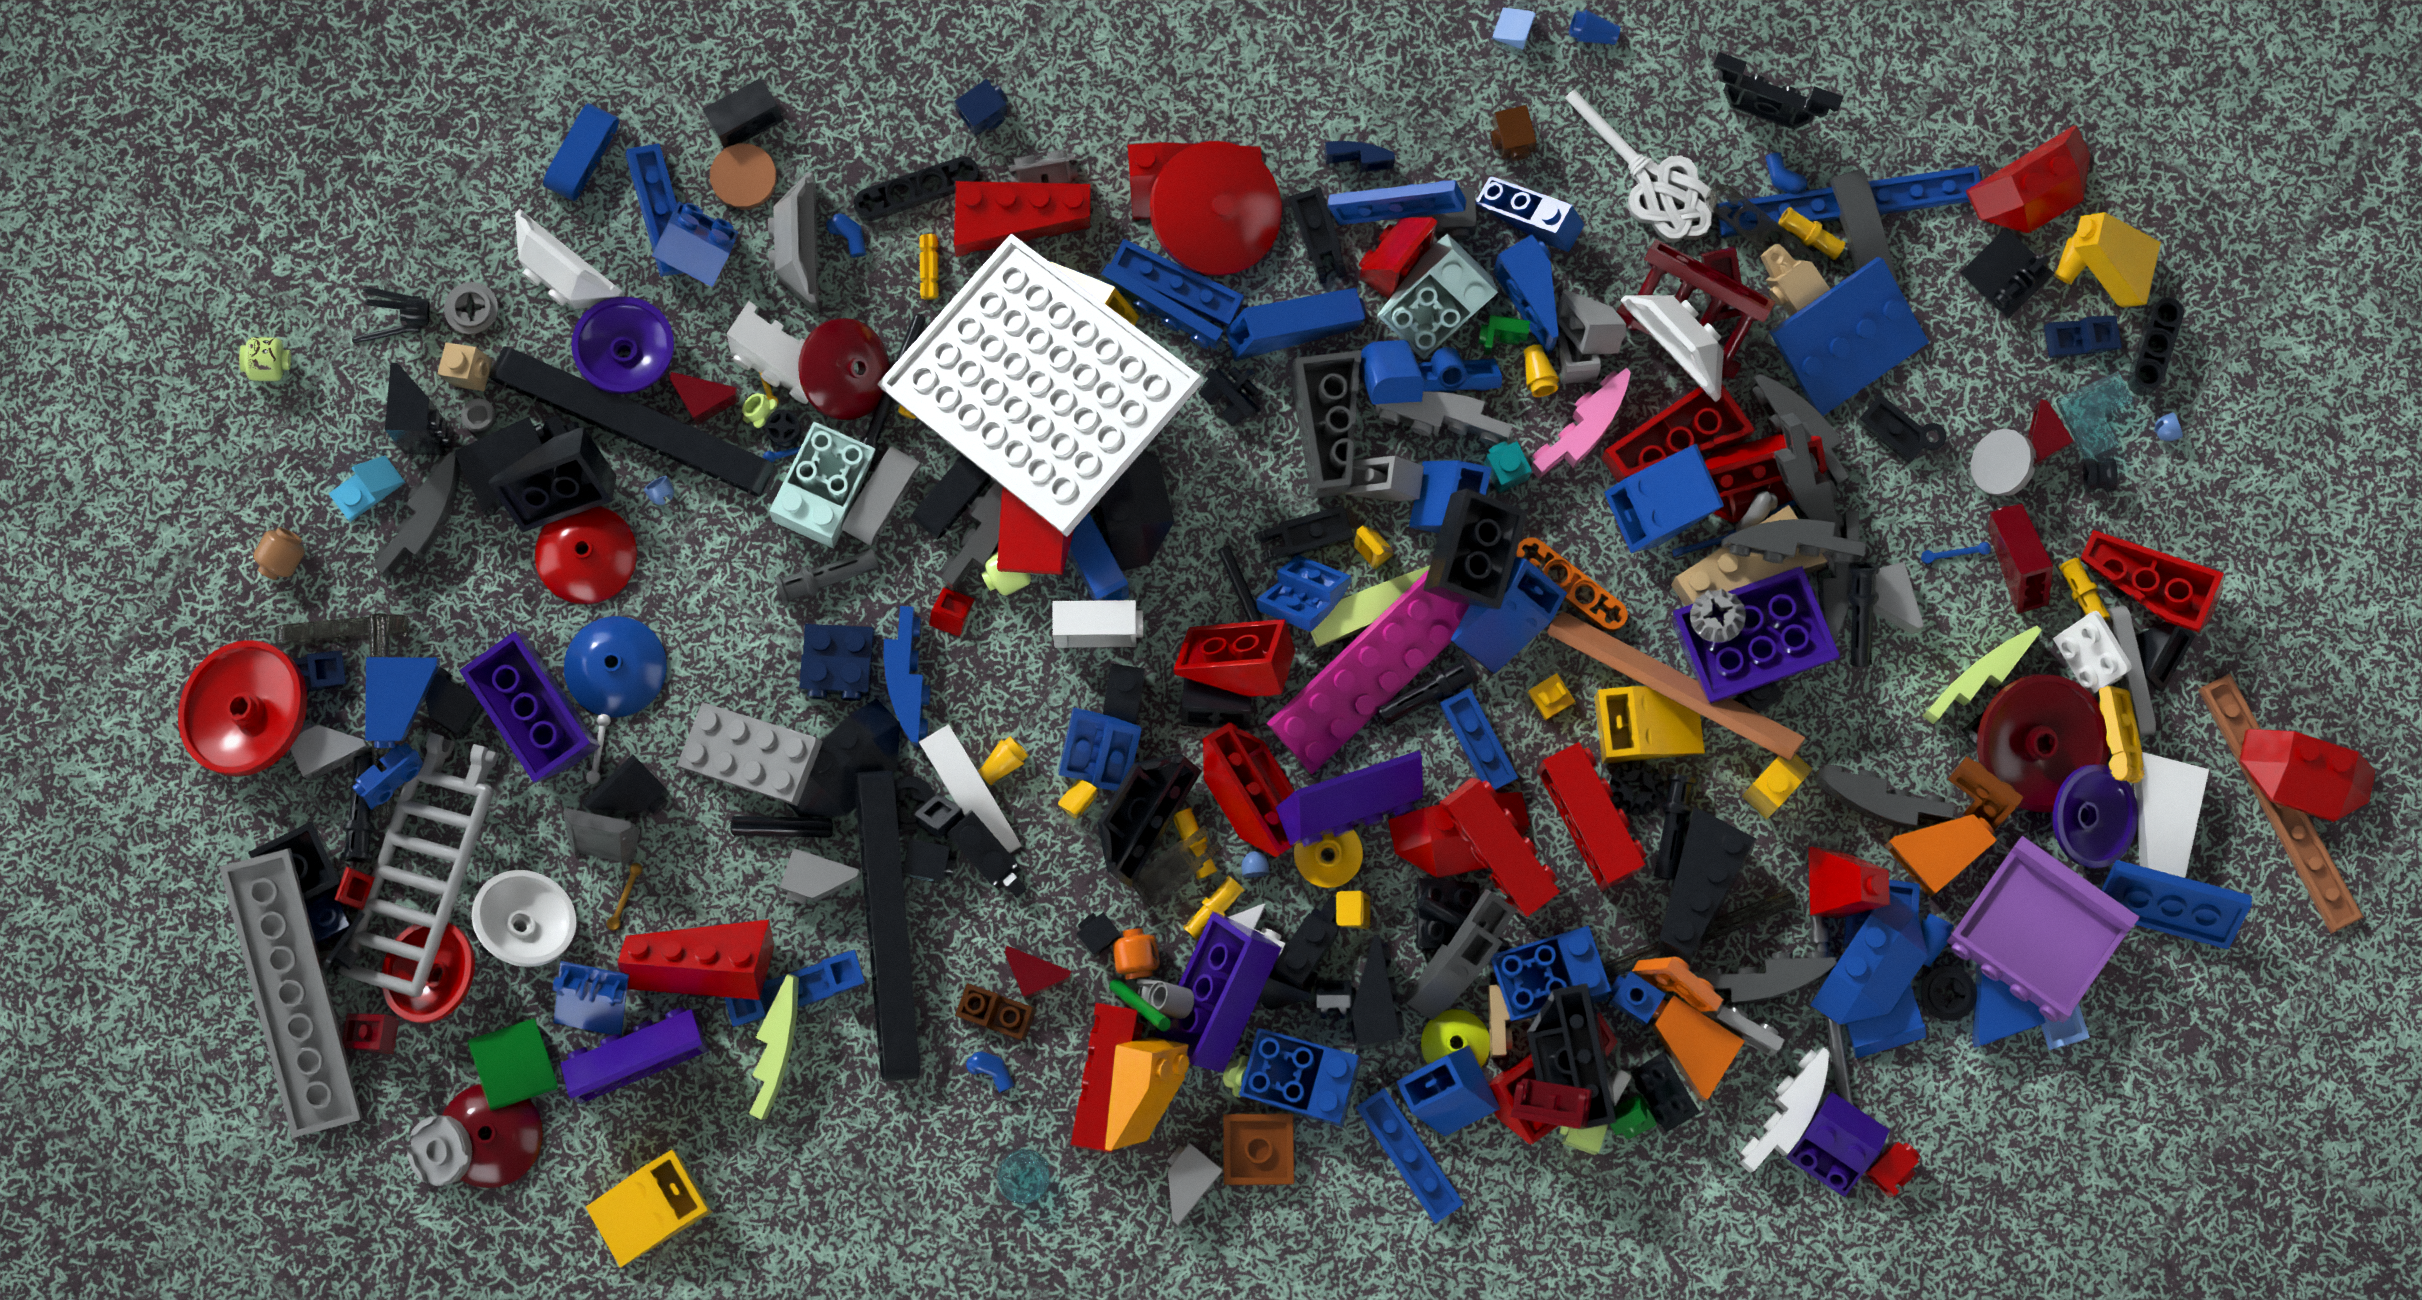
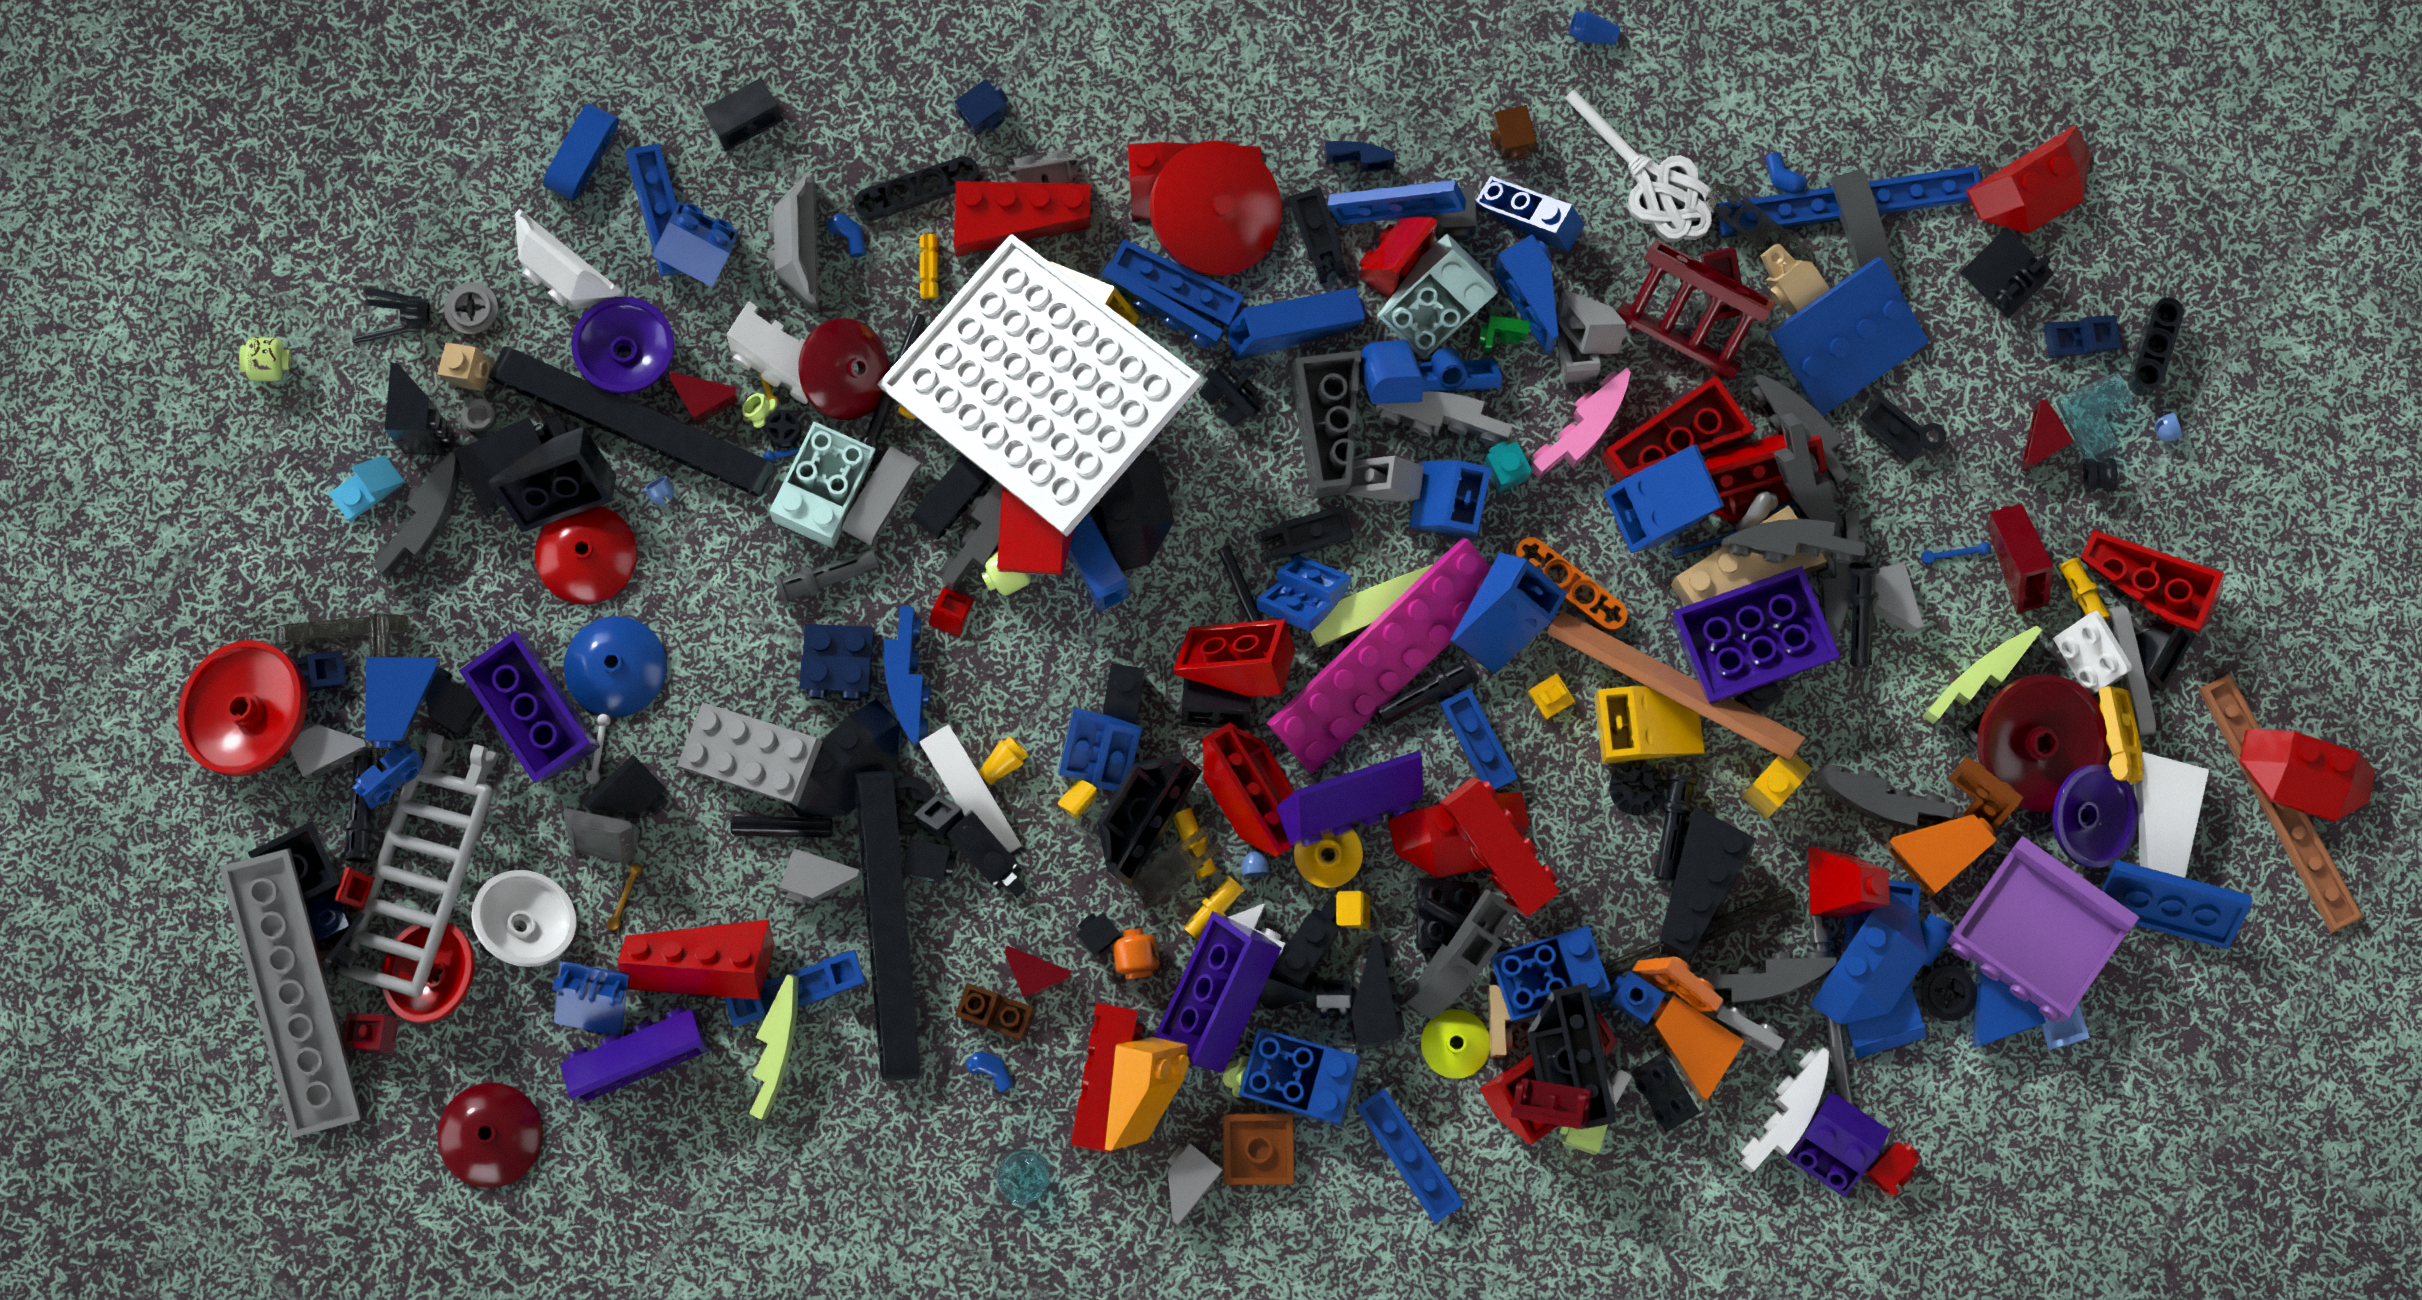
(278, 553): medium nougat head -> none
(439, 1150): light grey tile -> none
(512, 1064): green slope -> none
(648, 1208): yellow slope -> none
(743, 176): nougat tile -> none
(1096, 623): white window -> none
(1138, 1003): green bar -> none
(1167, 998): light grey piece -> none
(1372, 546): yellow slope -> none
(1449, 1092): blue slope -> none
(1475, 550): black slope -> none
(1514, 27): light blue slope -> none
(1540, 374): yellow cone -> none
(1591, 816): red brick -> none
(1633, 1117): green bracket -> none
(1682, 337): white wedge -> none
(1712, 629): light grey gear -> none
(1775, 104): black wing -> none
(1811, 233): yellow pin -> none
(2003, 462): light grey tile -> none
(2070, 263): yellow cone -> none
(2118, 257): yellow slope -> none

